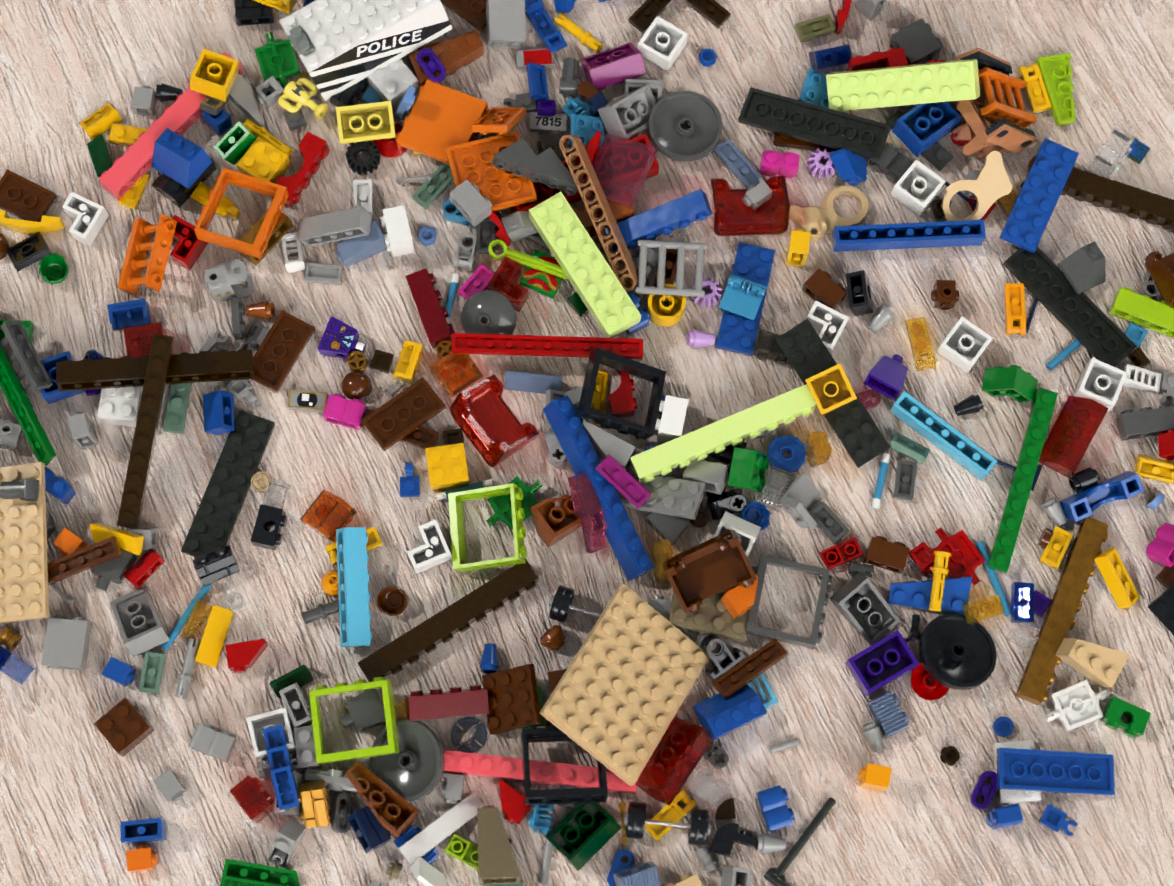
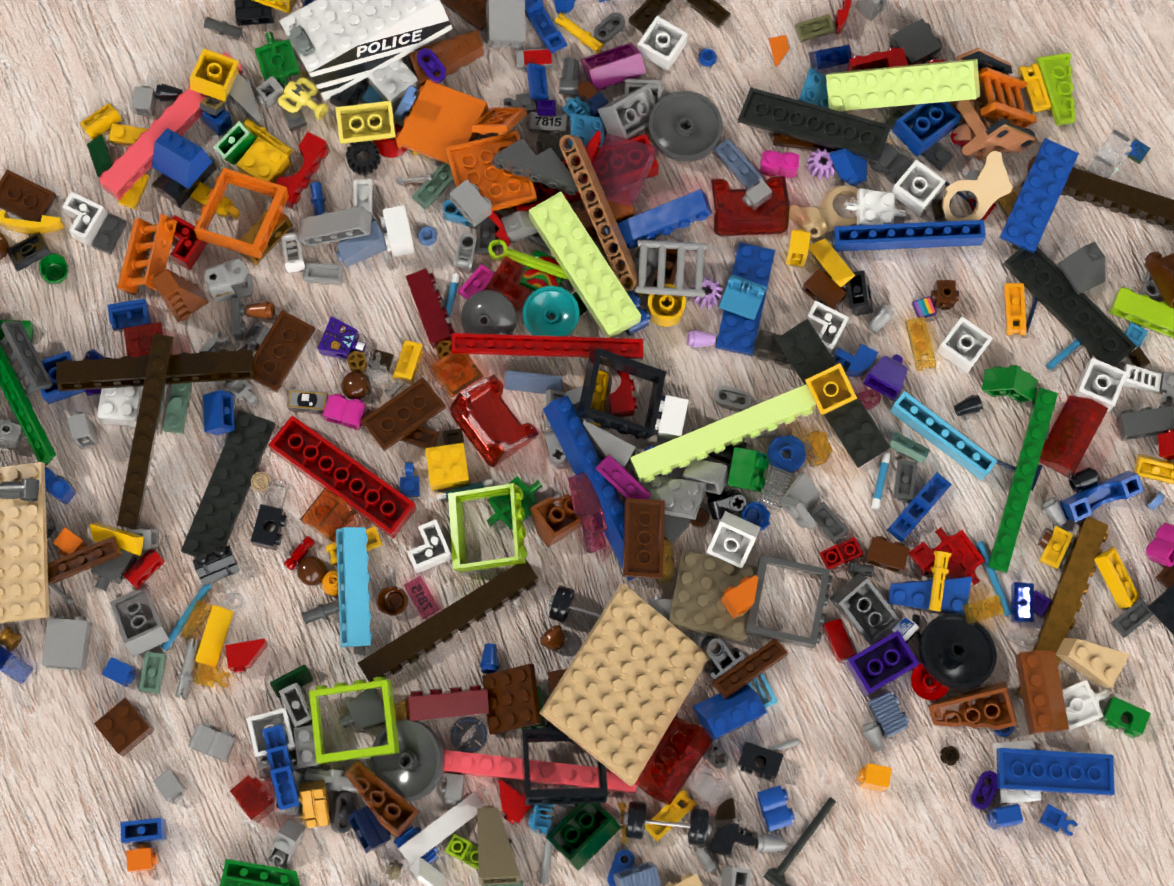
(109, 234): none -> dark grey plate
(179, 295): none -> dark orange wedge
(208, 676): none -> clear yellow plate
(223, 27): none -> dark grey pin
(299, 553): none -> red axle
(311, 570): none -> reddish brown hair
(317, 198): none -> blue axle
(342, 476): none -> red brick
(377, 373): none -> clear plate
(421, 597): none -> clear pink tile
(551, 301): none -> teal dish
(606, 27): none -> flat silver plate
(643, 538): none -> reddish brown plate
(709, 570): reddish brown windscreen -> none
(733, 396): none -> light grey plate
(771, 759): none -> black brick
(779, 48): none -> orange sticker
(831, 262): none -> yellow slope
(838, 639): none -> red slope
(857, 364): none -> blue brick
(874, 207): none -> white plate
(906, 628): none -> white tile
(919, 507): none -> blue slope
(924, 307): none -> tile
(982, 707): none -> dark orange wedge
(1041, 692): none -> dark orange slope
(1132, 618): none -> dark grey plate

